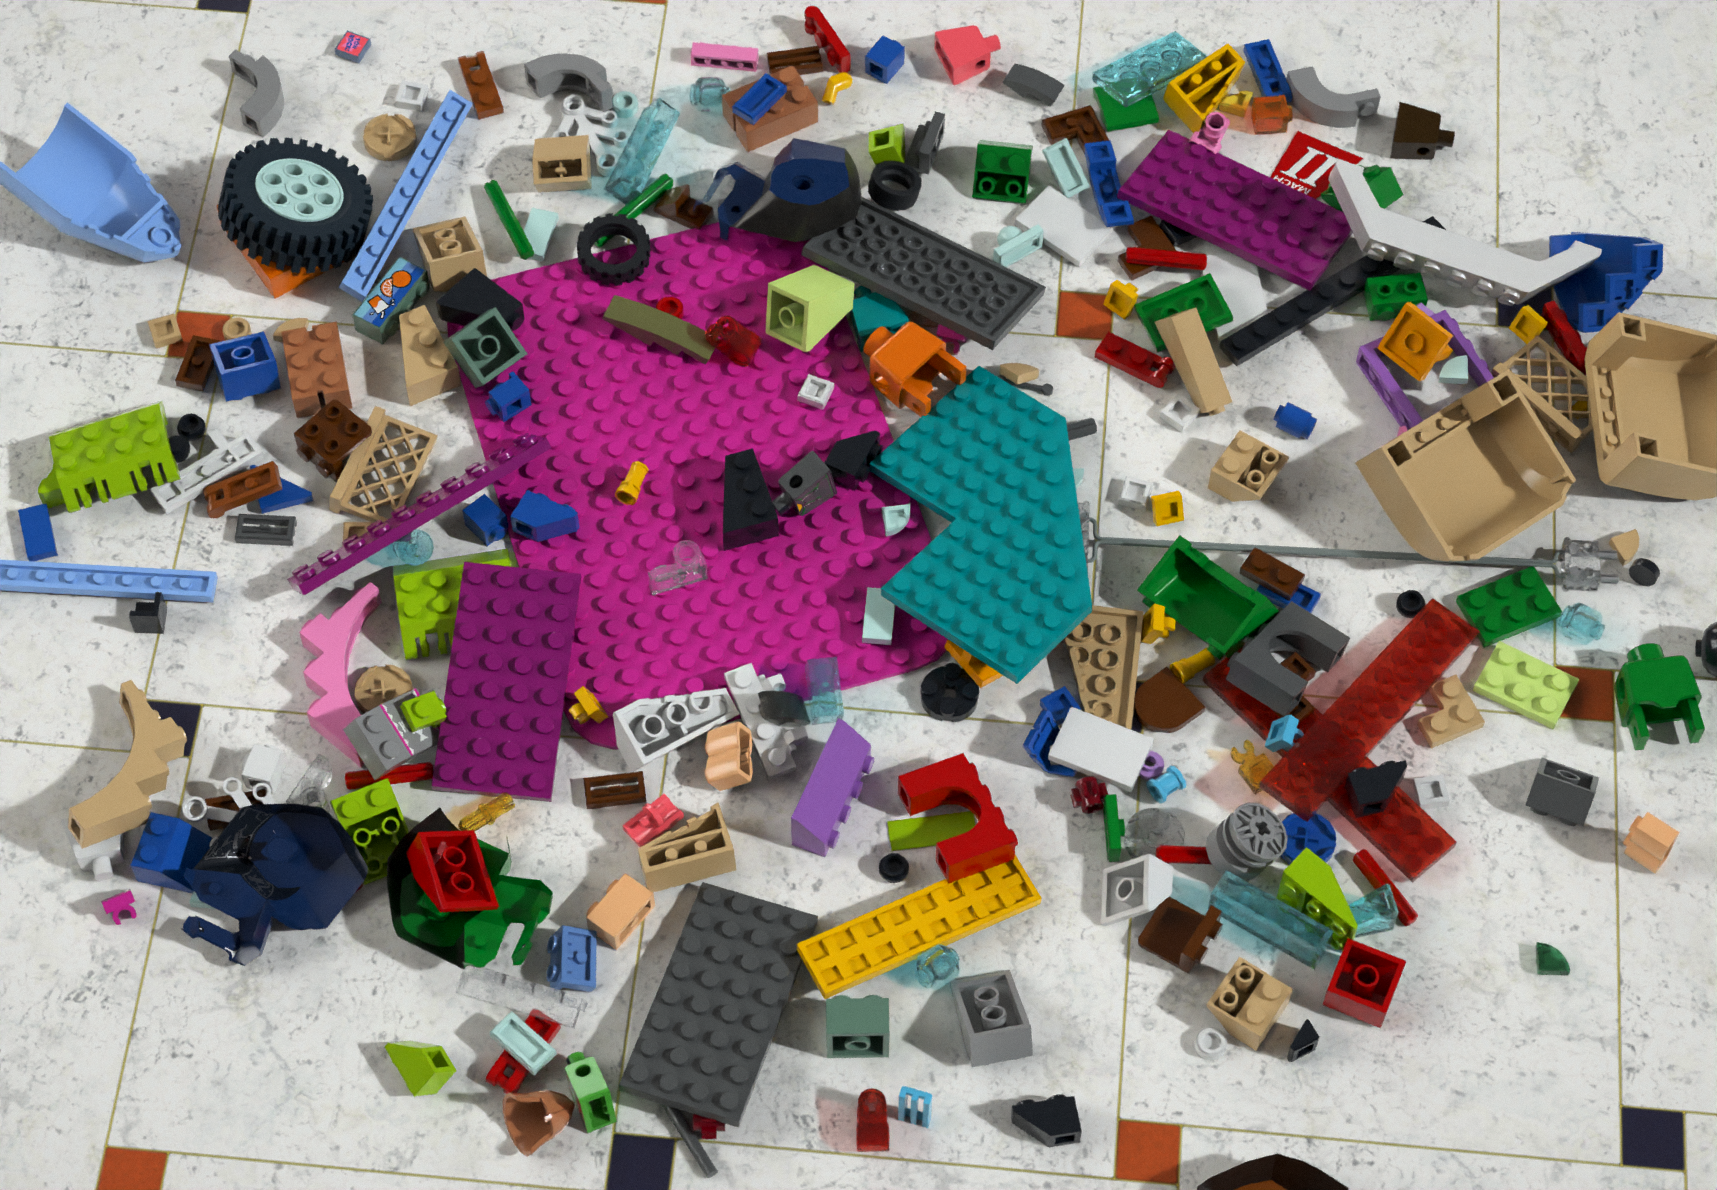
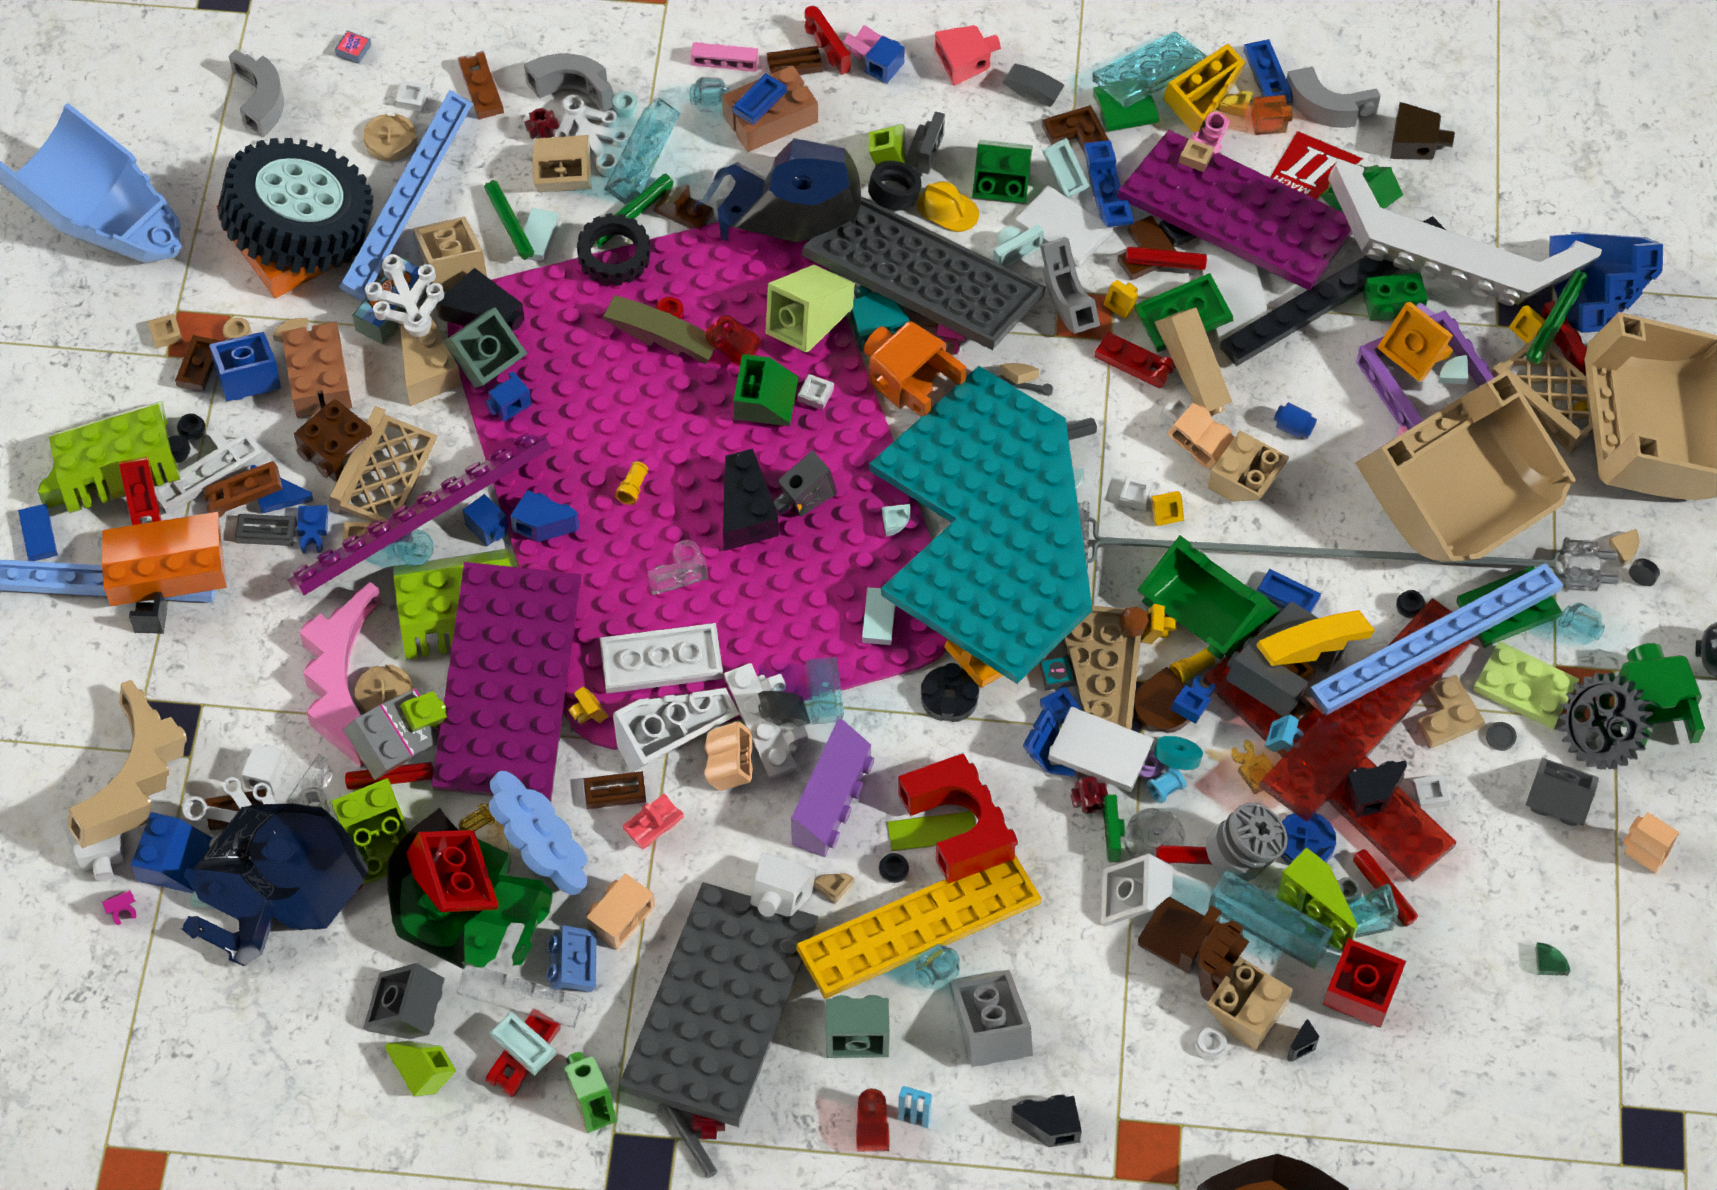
(139, 490): none -> red plate
(163, 557): none -> orange slope
(311, 525): none -> blue plate
(404, 1002): none -> dark grey slope
(415, 321): none -> white plant
(535, 1117): nougat helmet -> none
(538, 833): none -> light blue plate
(541, 124): none -> dark red gear
(661, 658): none -> white tile
(688, 854): tan wedge -> none
(764, 391): none -> green slope
(781, 886): none -> white torso
(833, 885): none -> tan tile
(835, 84): yellow arm -> none
(851, 458): black slope -> none
(862, 43): none -> bright pink bracket
(948, 207): none -> yellow piece
(1057, 672): none -> tile
(1072, 303): none -> light grey arch
(1133, 621): none -> dark orange tile
(1178, 752): none -> teal piece
(1193, 700): none -> blue plate
(1196, 155): none -> tan tile
(1201, 435): none -> light nougat brick
(1219, 955): none -> reddish brown slope
(1272, 573): reddish brown plate -> none
(1315, 636): none -> yellow slope
(1352, 886): none -> light grey plate
(1435, 639): none -> light blue plate
(1501, 736): none -> dark grey piece
(1556, 317): none -> green axle
(1605, 721): none -> black gear

